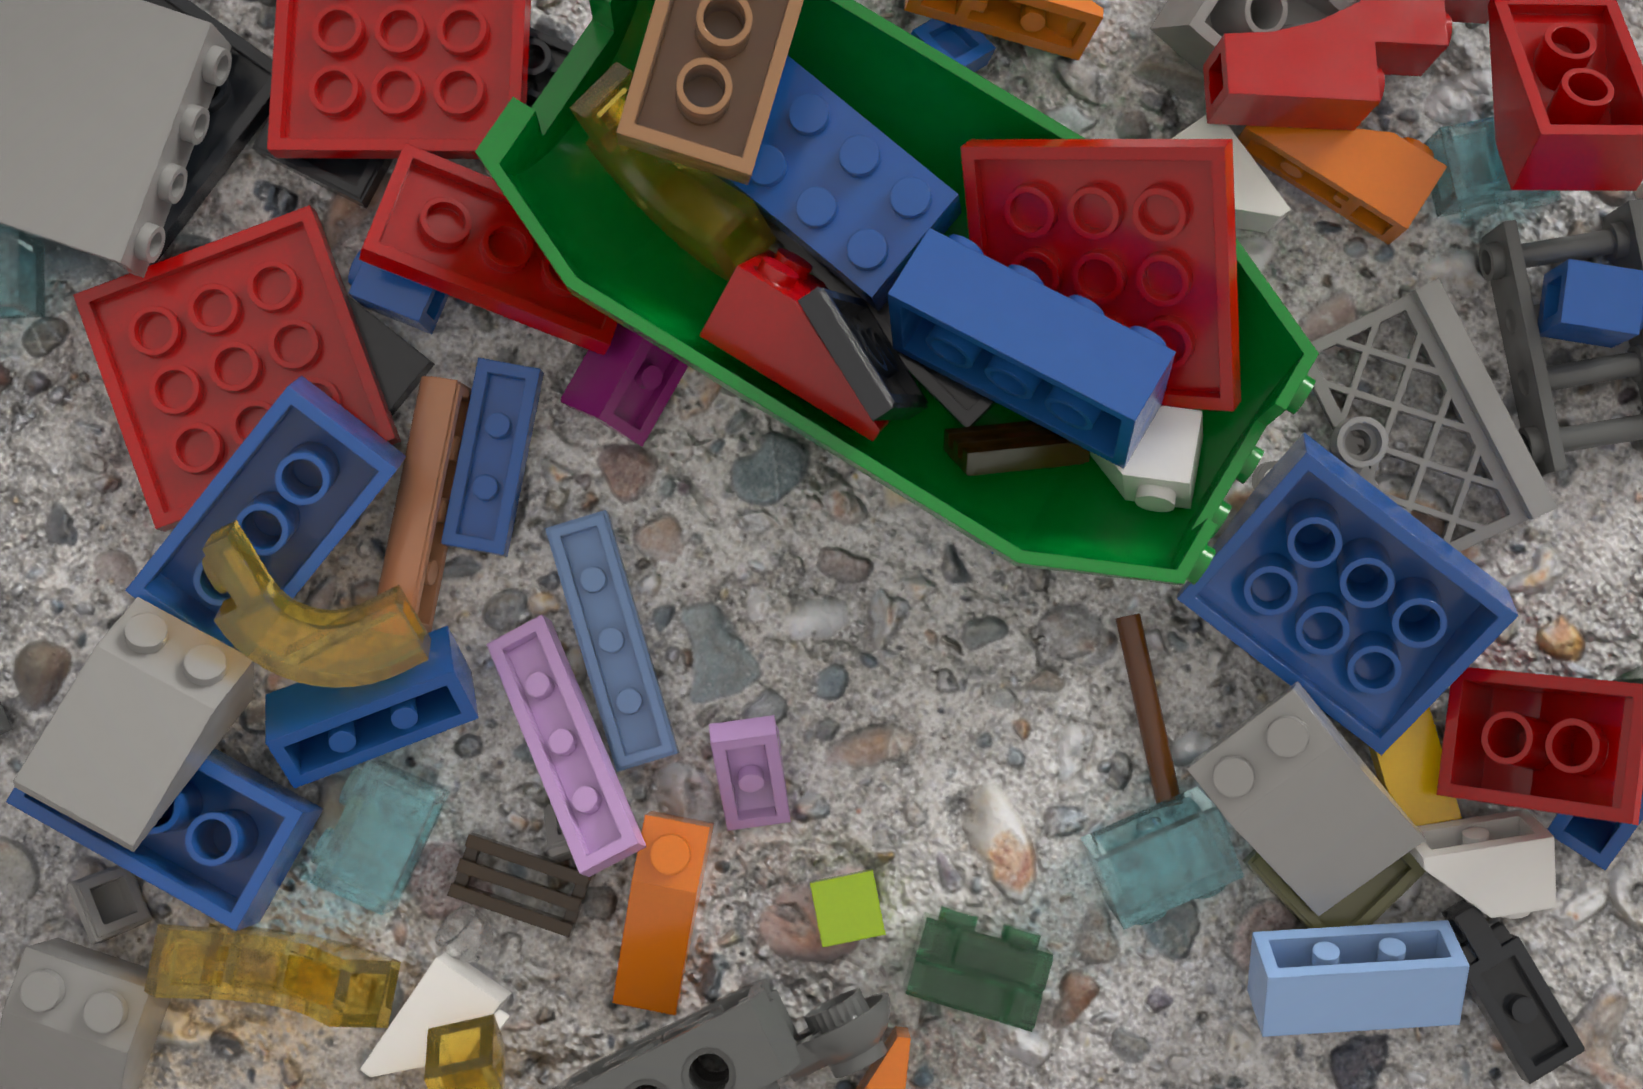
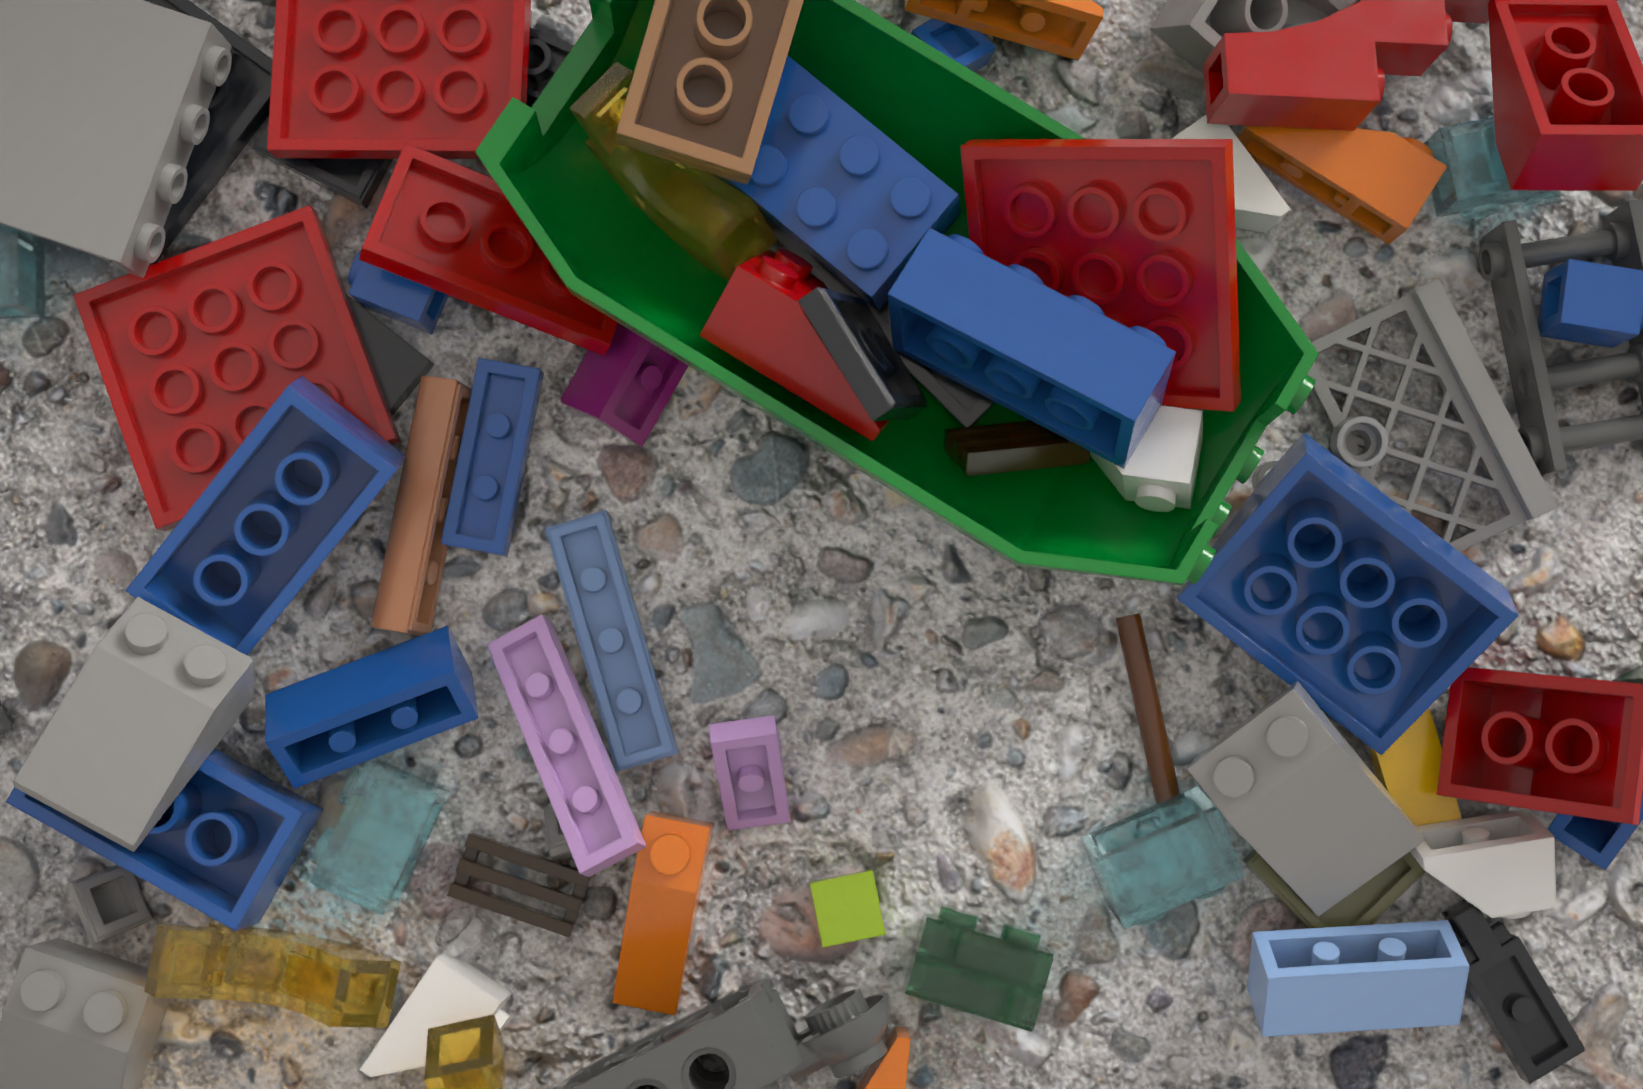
(303, 641): clear yellow arch -> none

